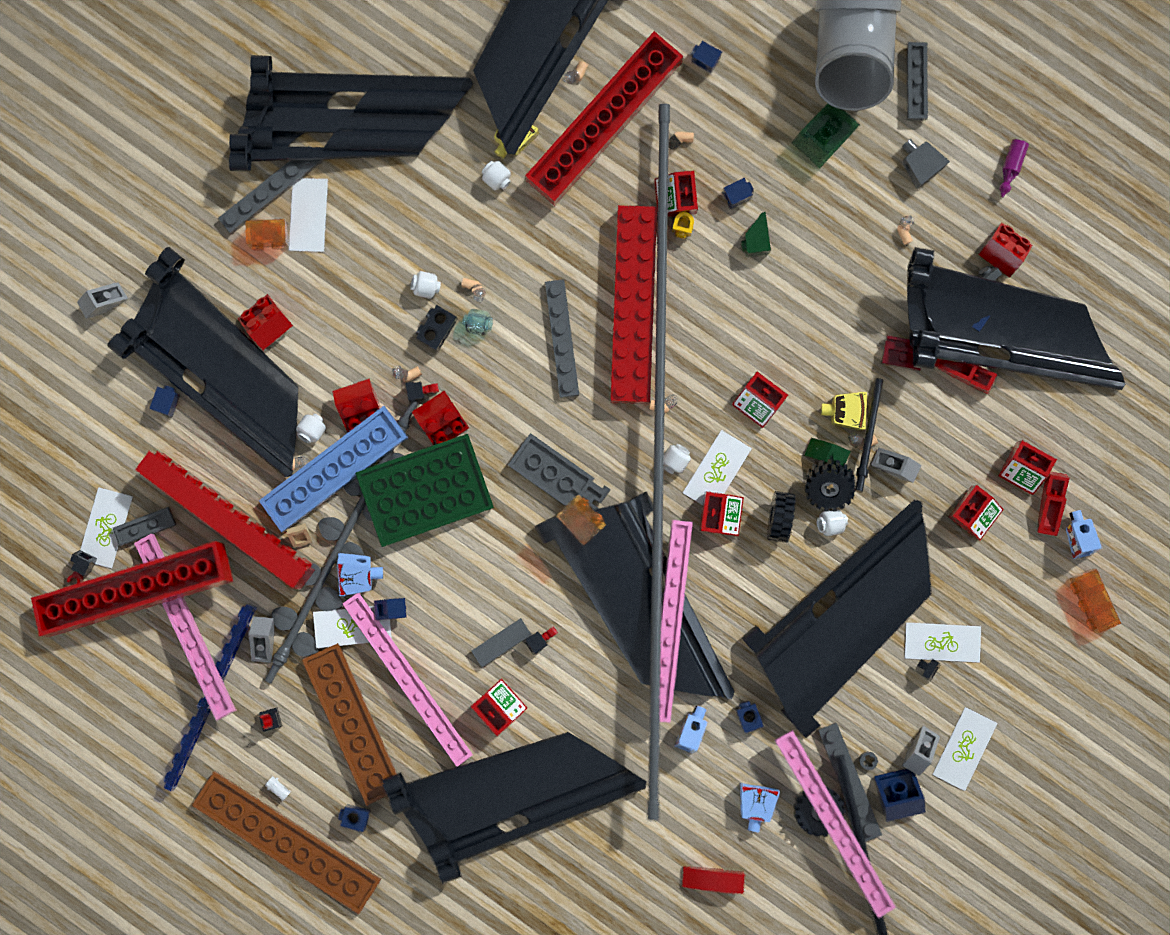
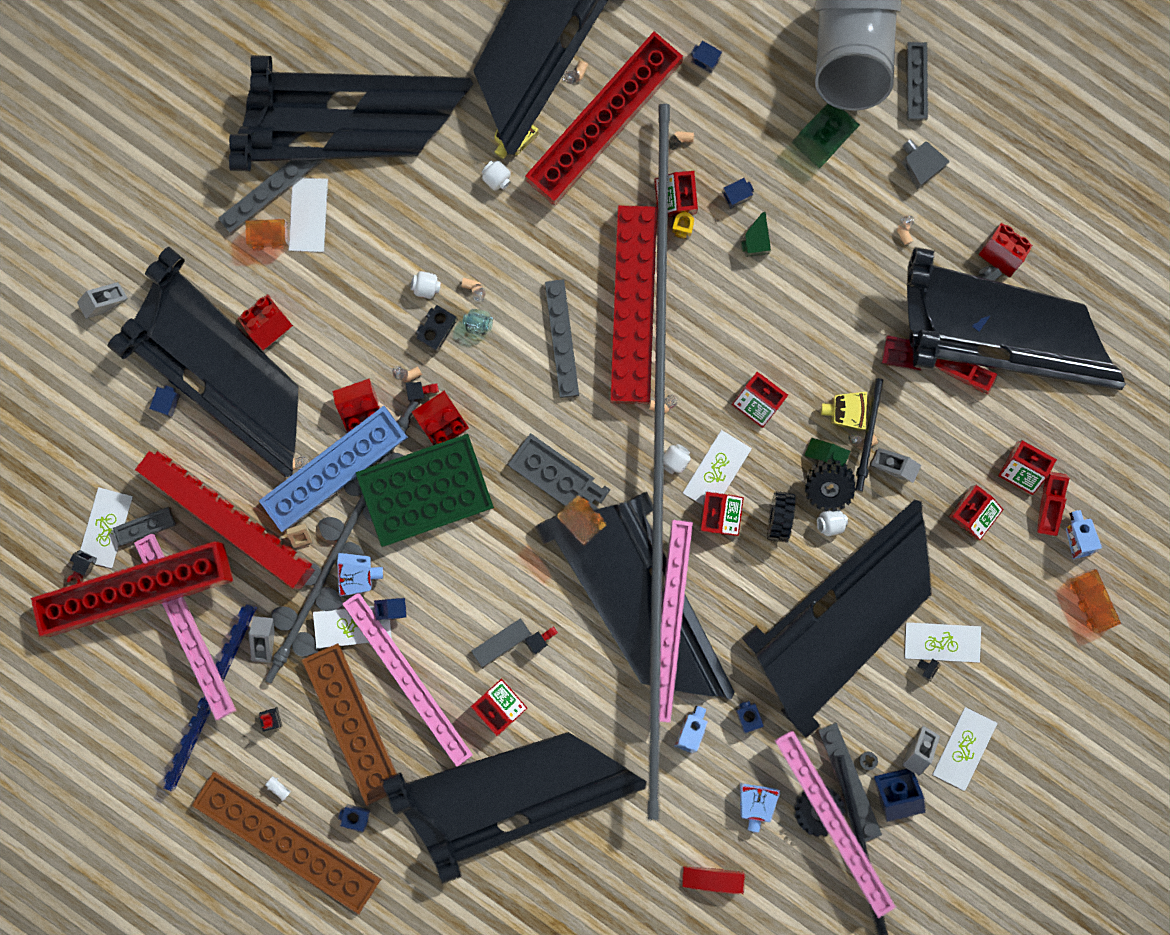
(310, 428): white head -> none
(1013, 164): magenta wheel -> none

